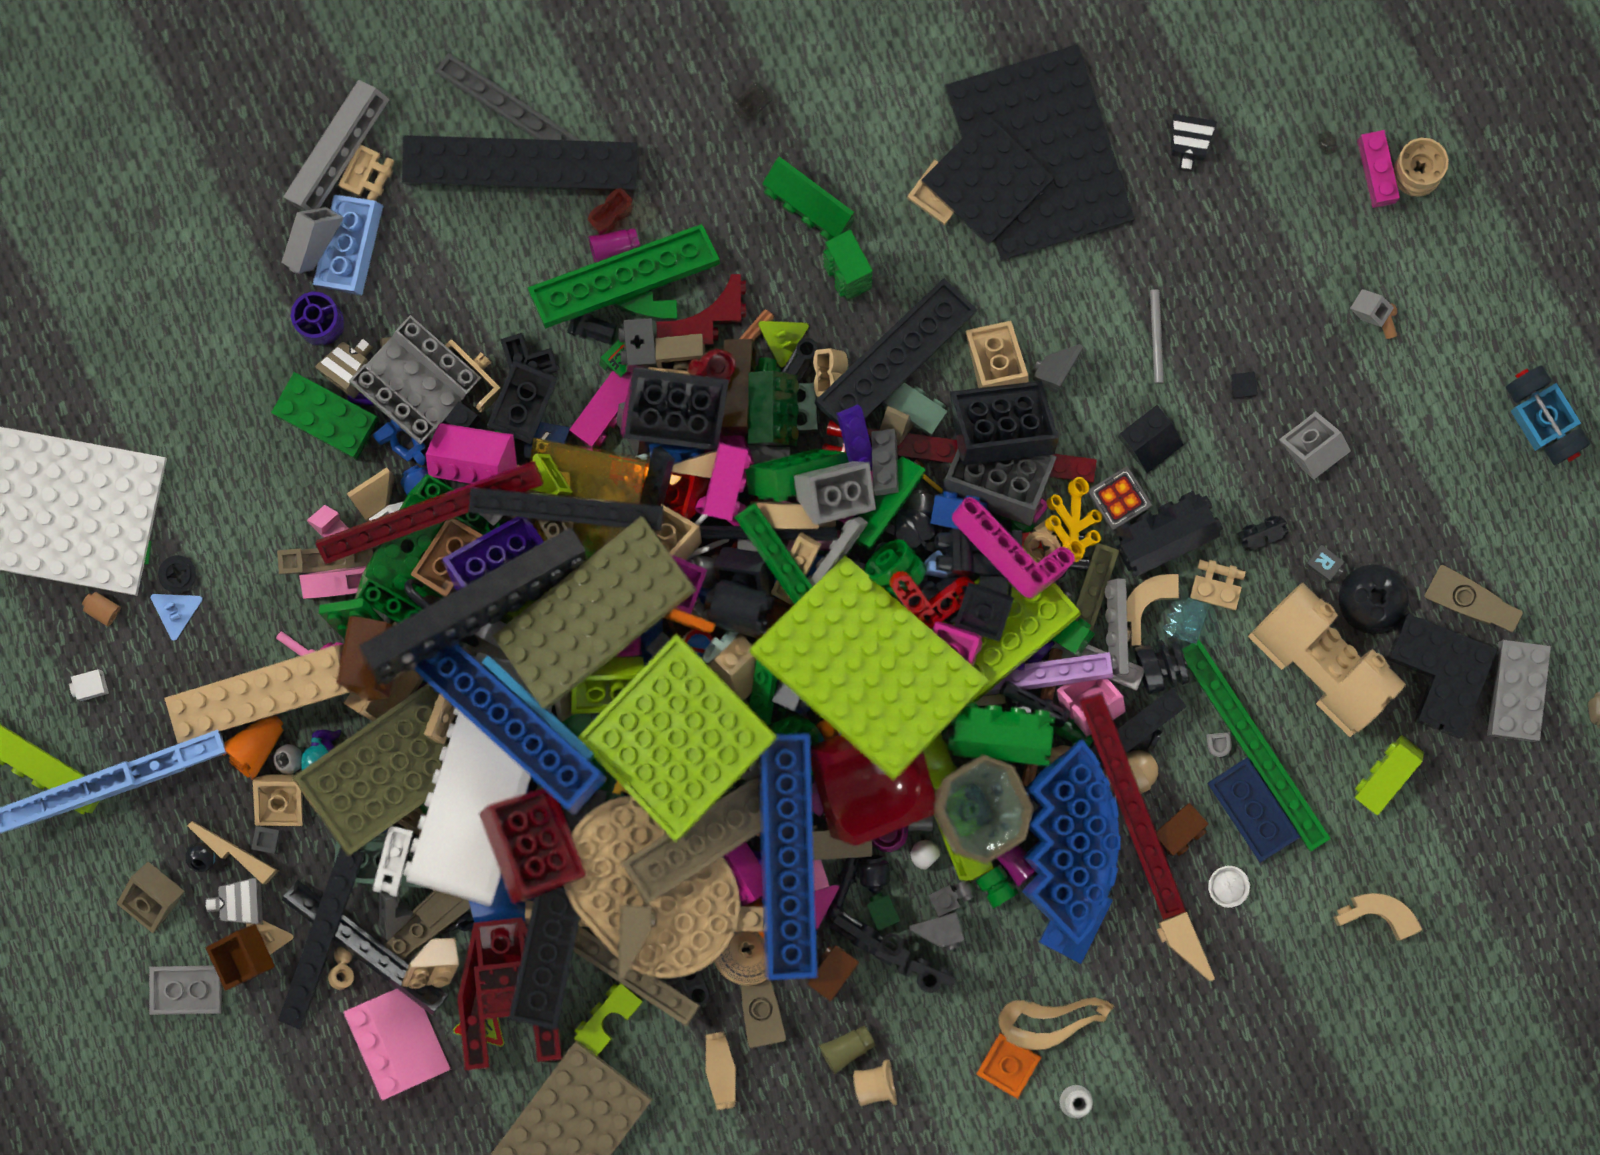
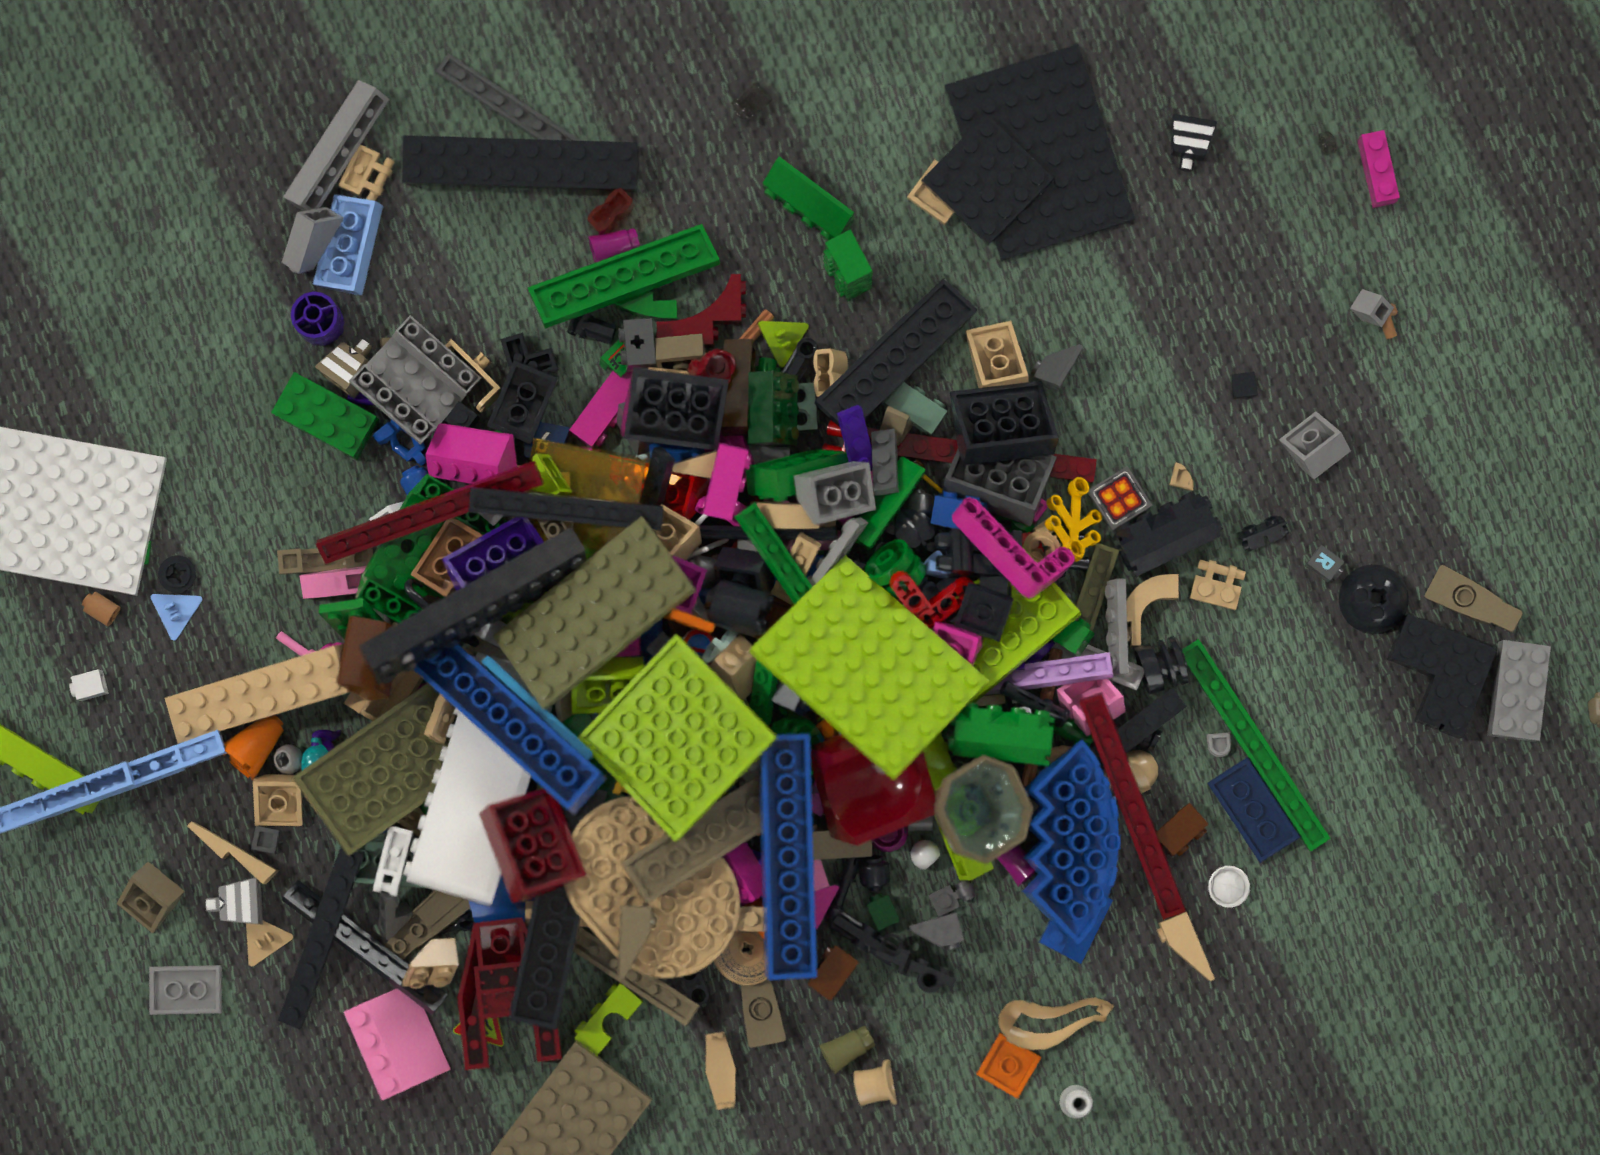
(200, 857): black piece -> none
(240, 957): reddish brown piece -> none
(326, 522): bright pink slope -> none
(342, 957): tan plate -> none
(373, 494): tan slope -> none
(997, 886): green wheel -> none
(1151, 439): black slope -> none
(1156, 336): light grey bar -> none
(1181, 478): none -> tan tile
(1188, 620): clear light blue plate -> none
(1352, 684): tan cylinder -> none
(1389, 774): lime wedge -> none
(1392, 910): tan arch -> none
(1424, 155): tan wheel -> none
(1546, 416): brick -> none

